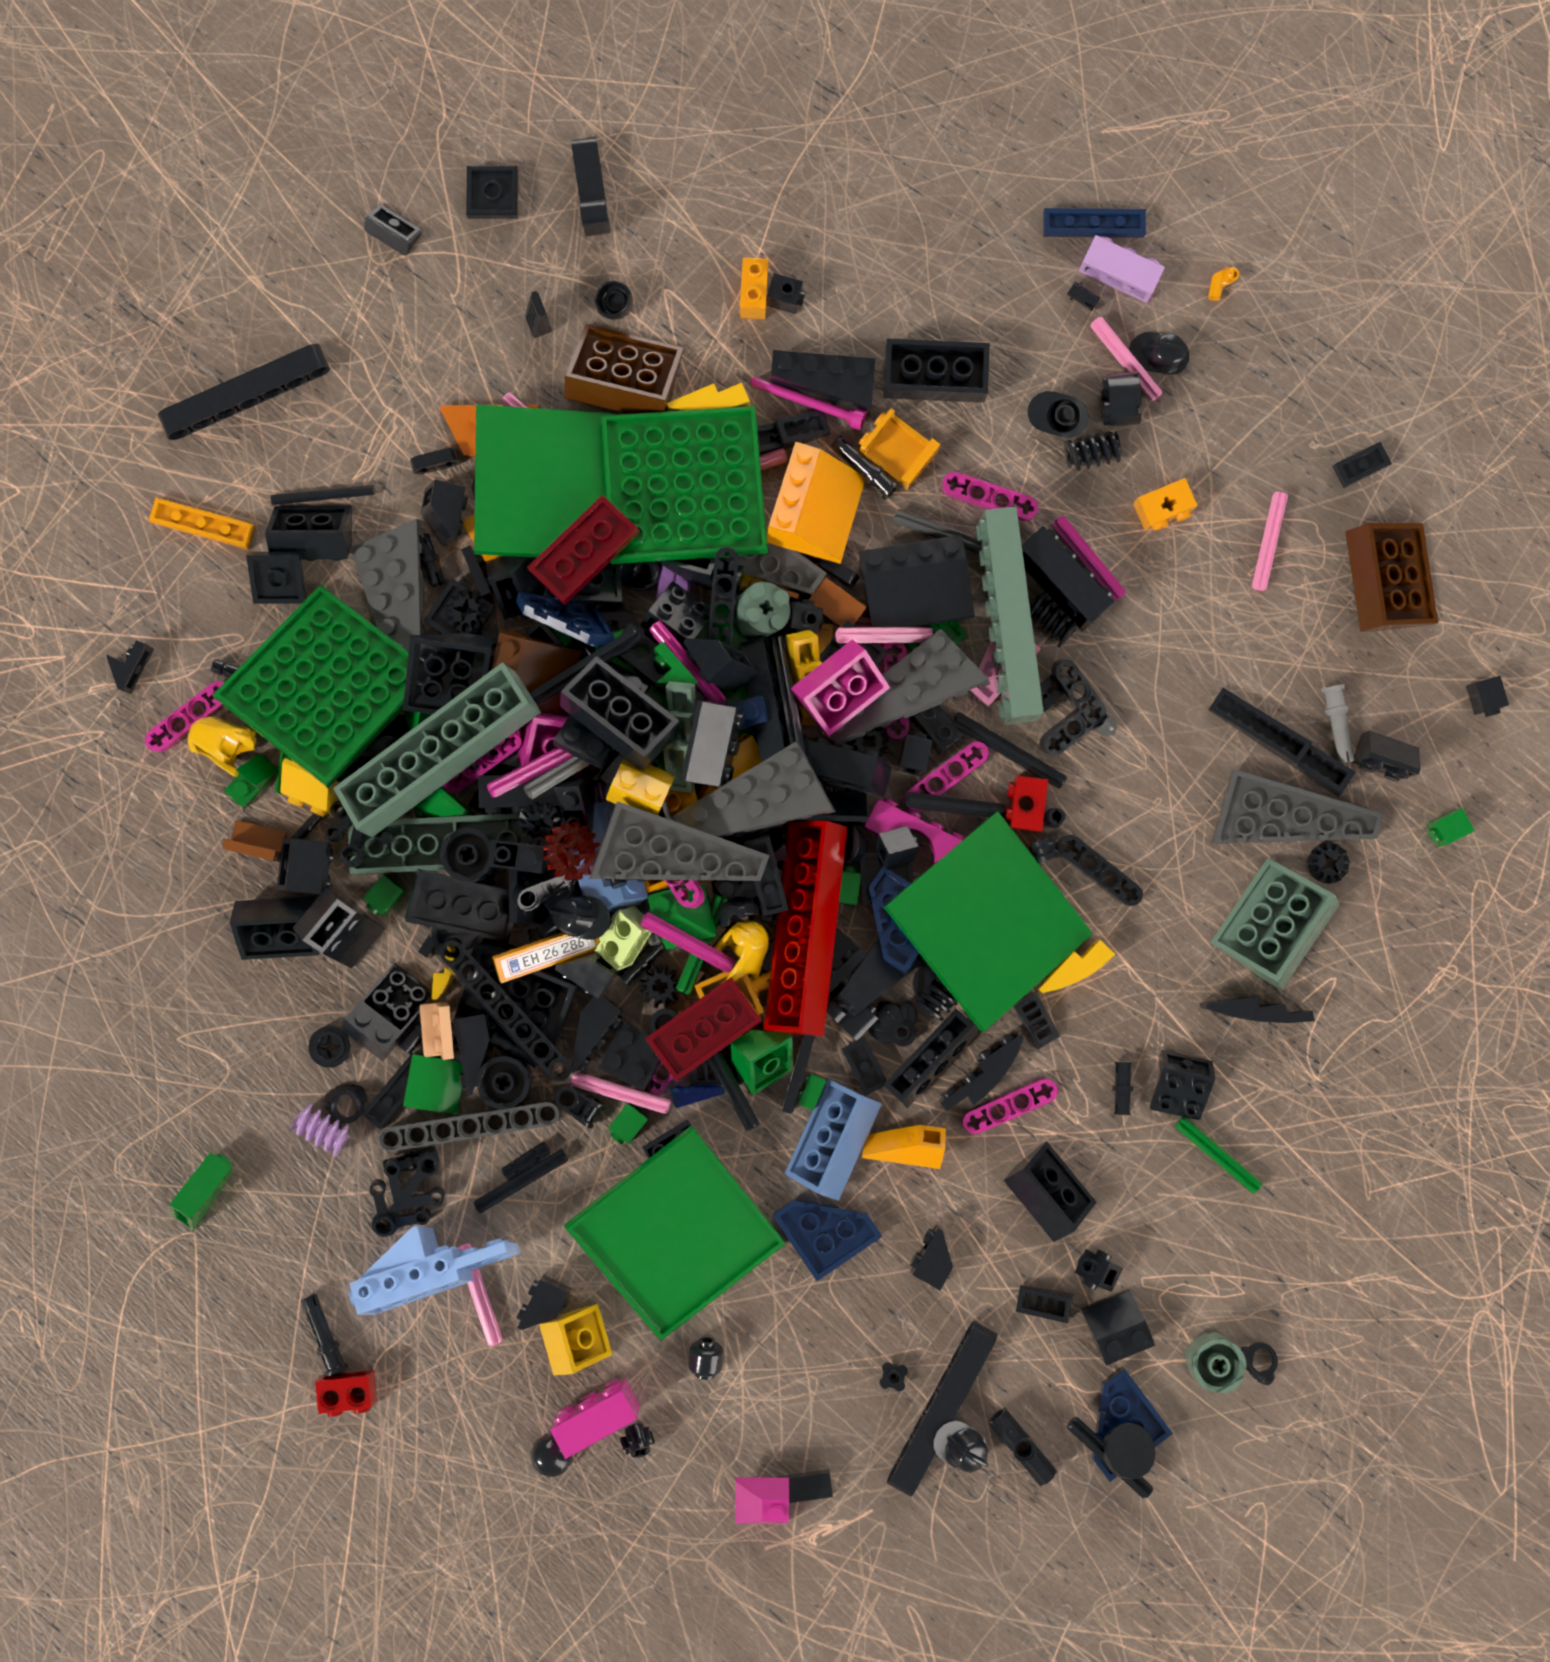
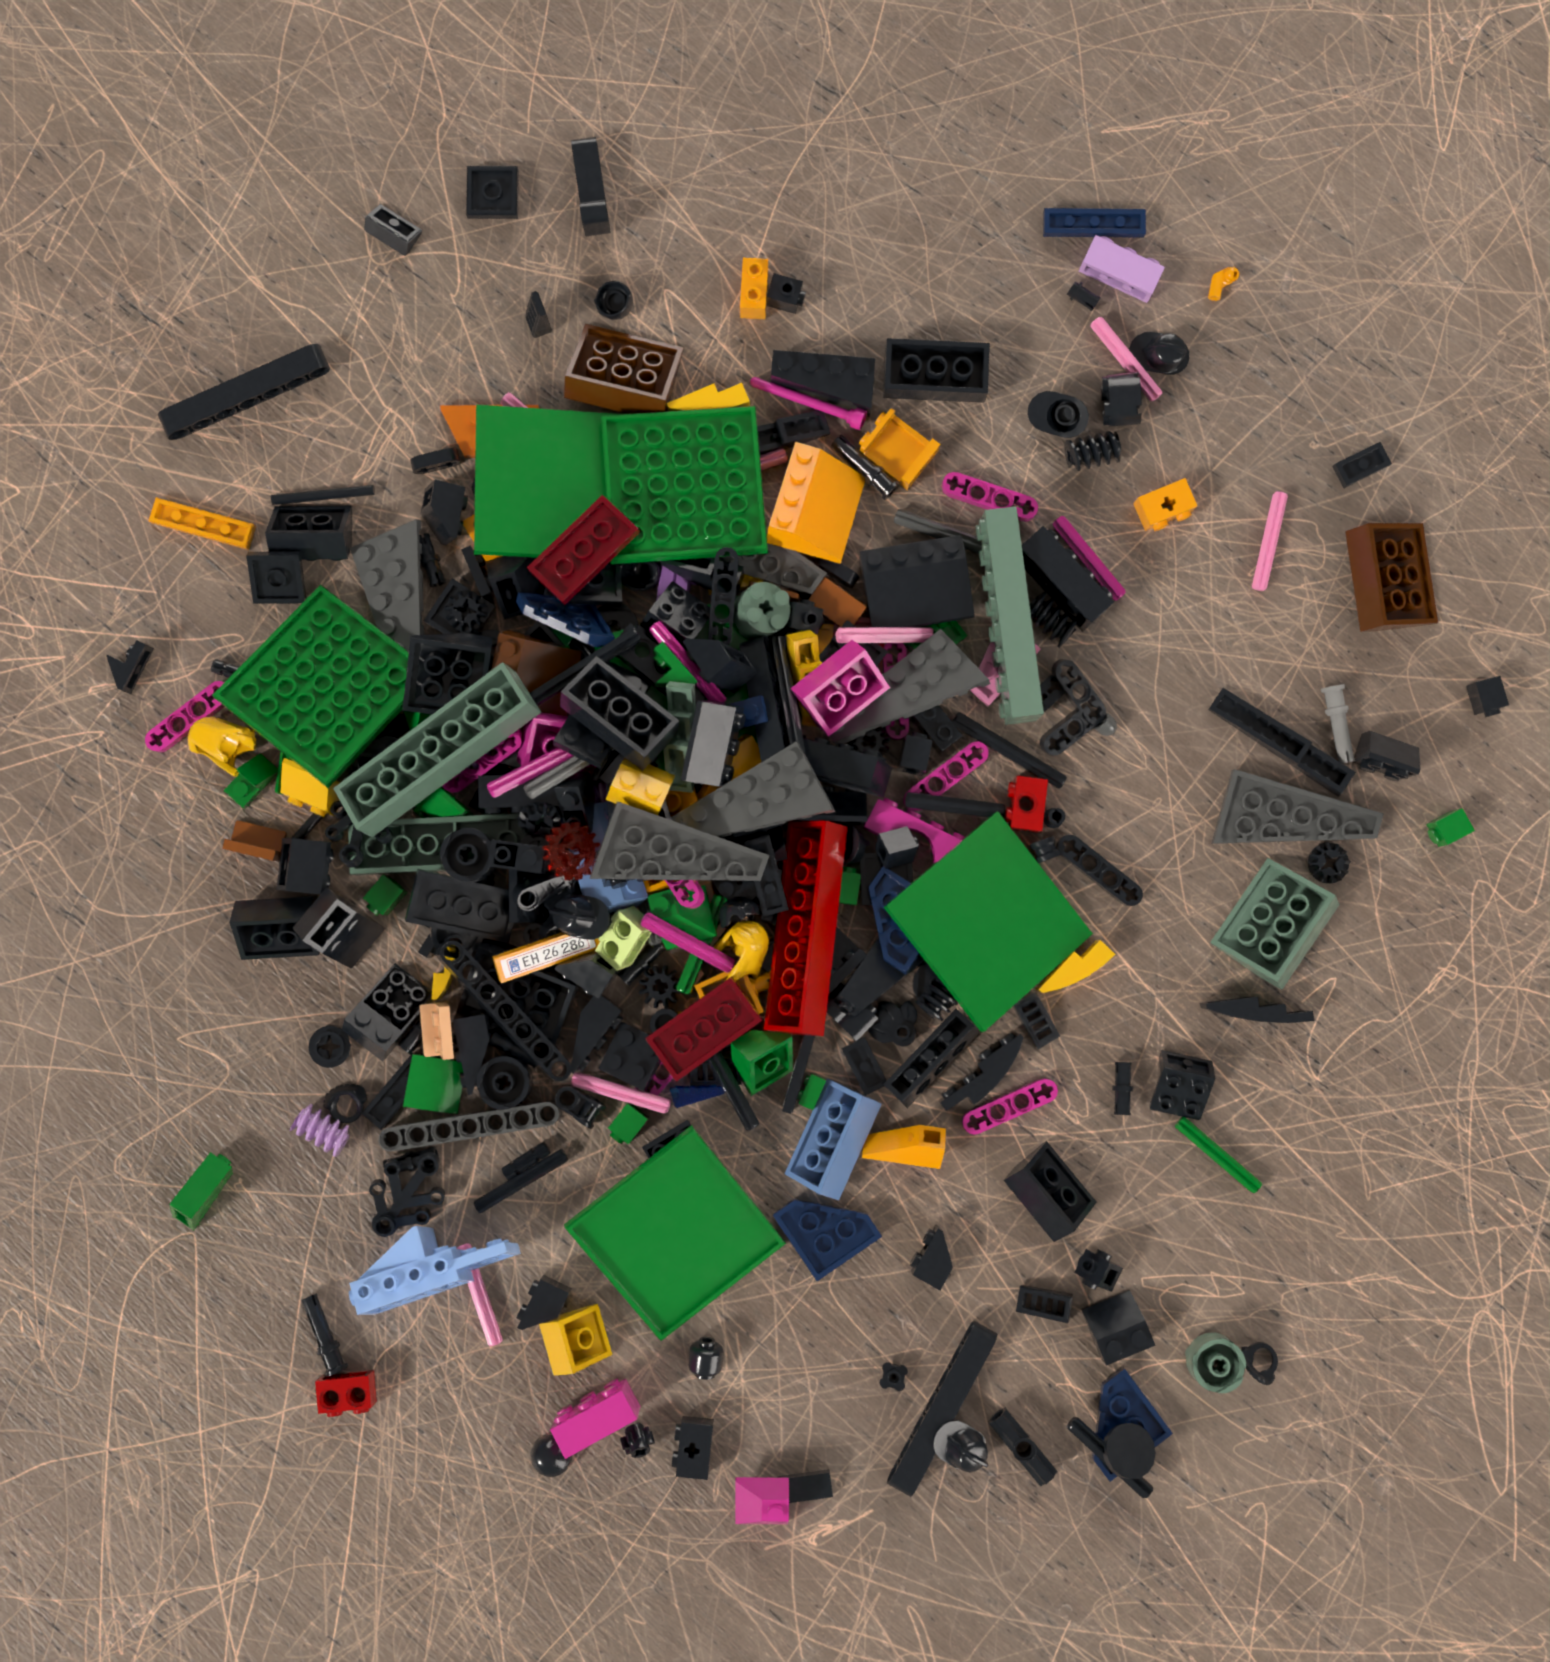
(696, 1463): none -> black brick

